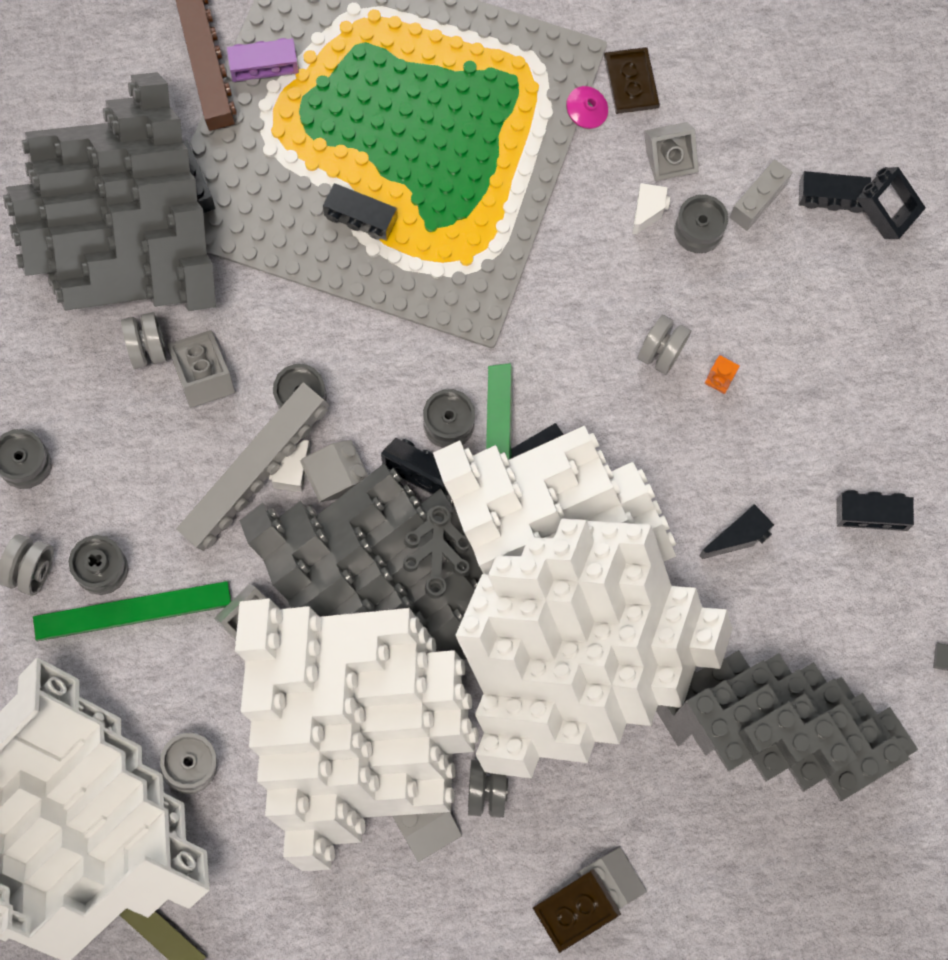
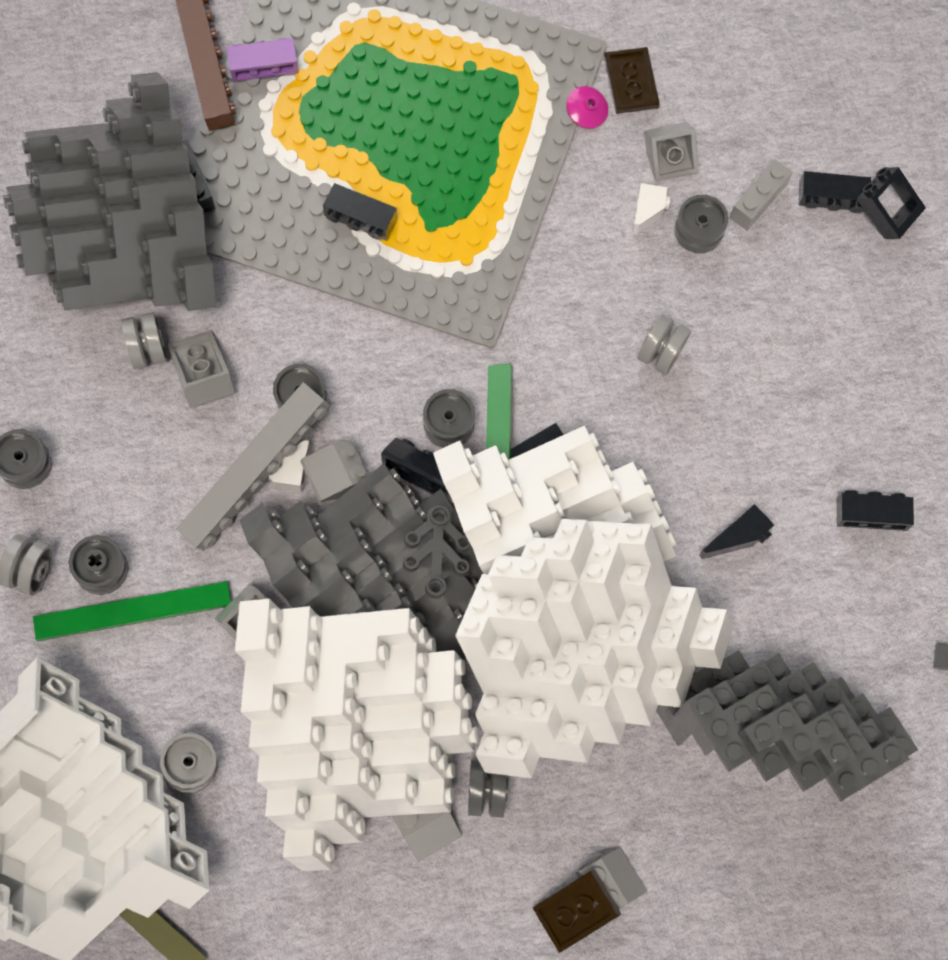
(722, 374): orange brick -> none

